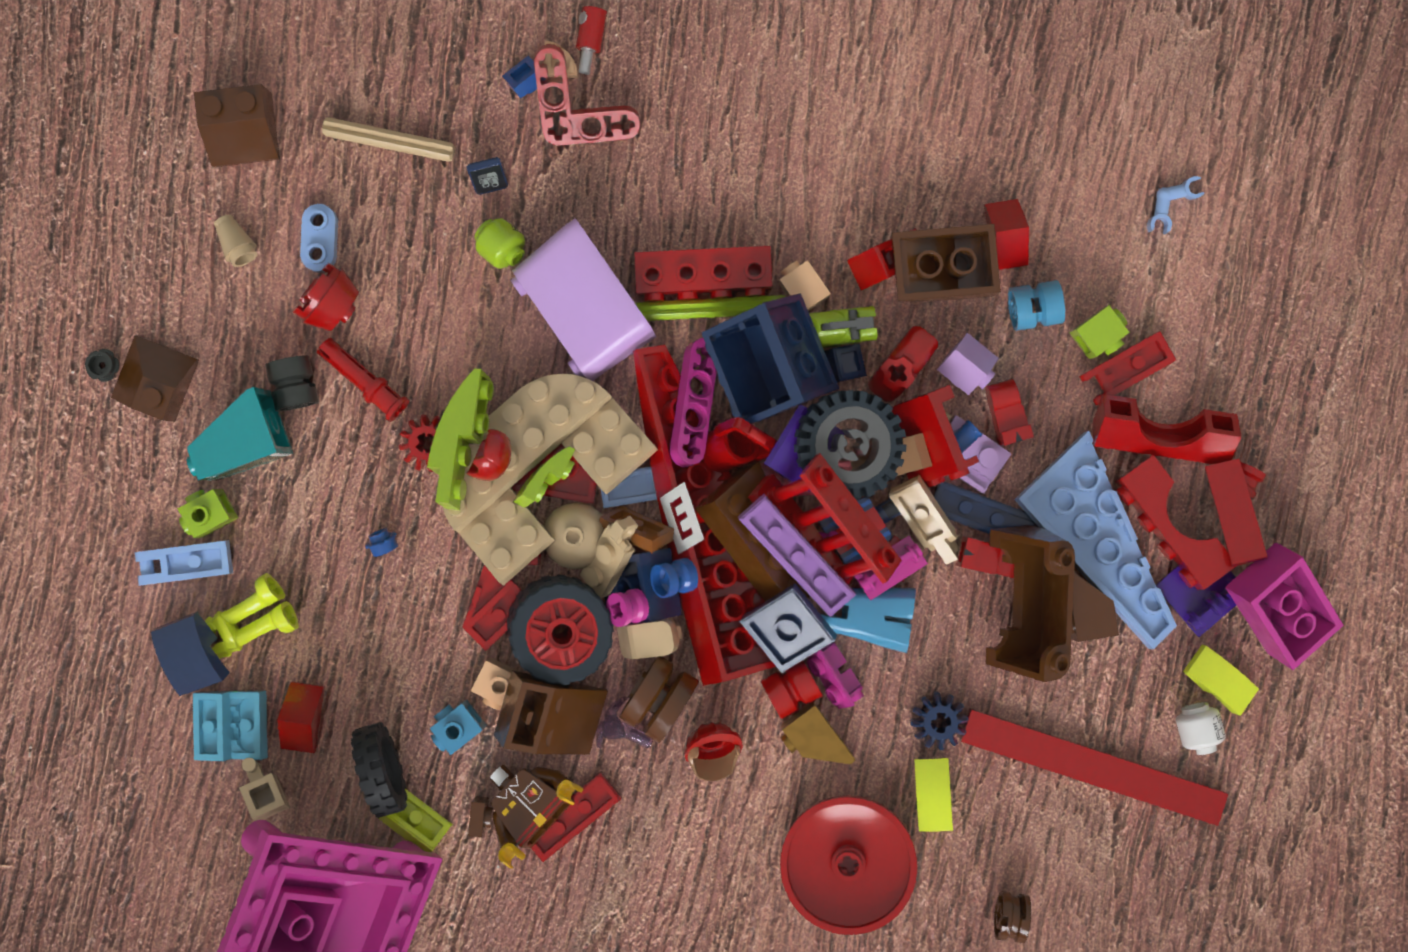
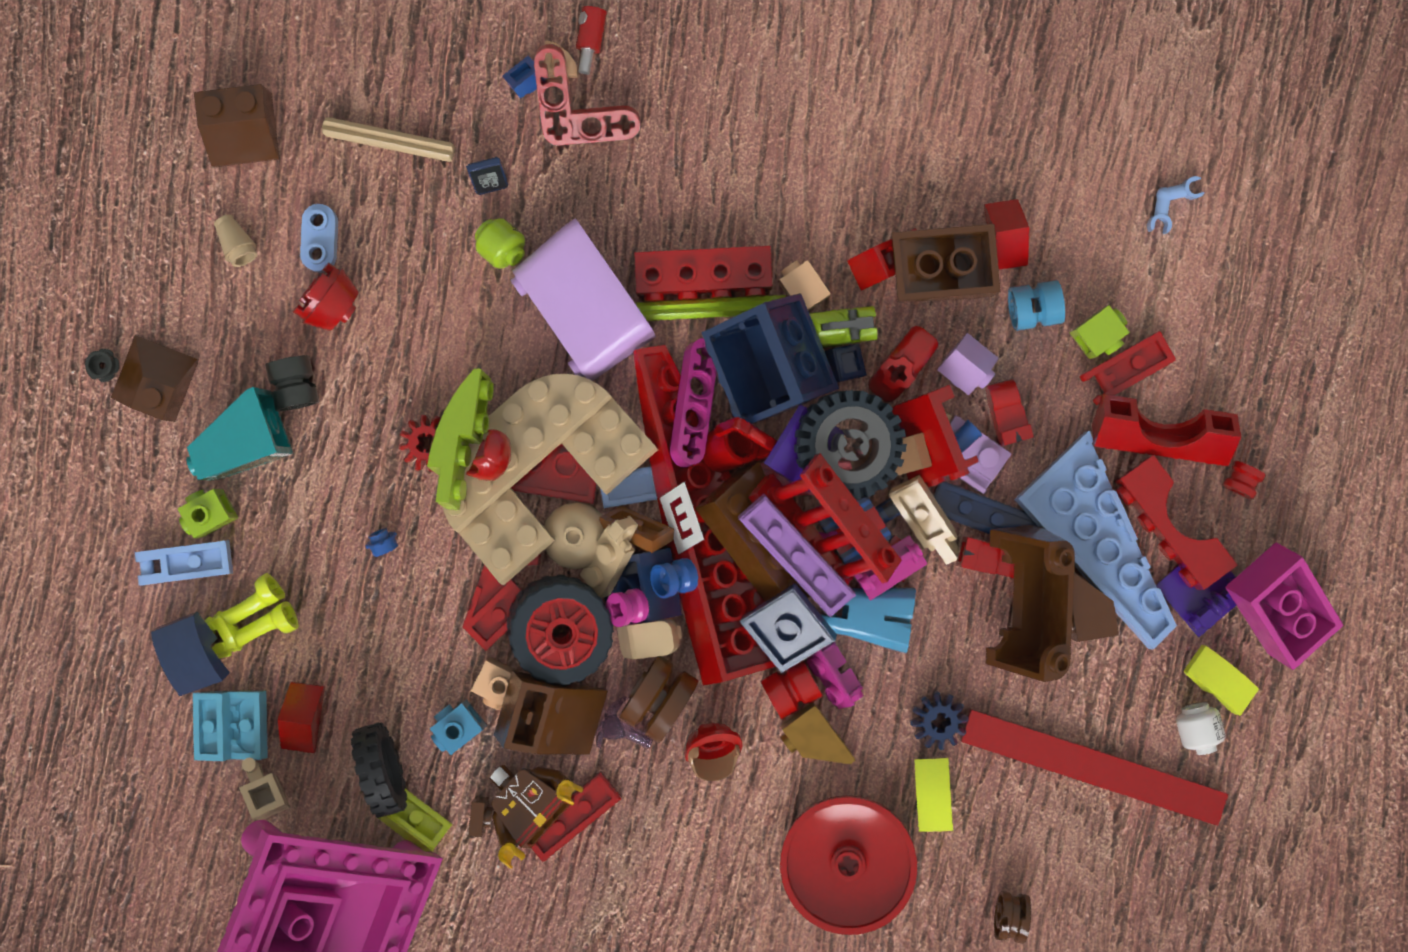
(374, 389): red pin -> none
(550, 472): lime slope -> none
(1235, 512): red tile -> none

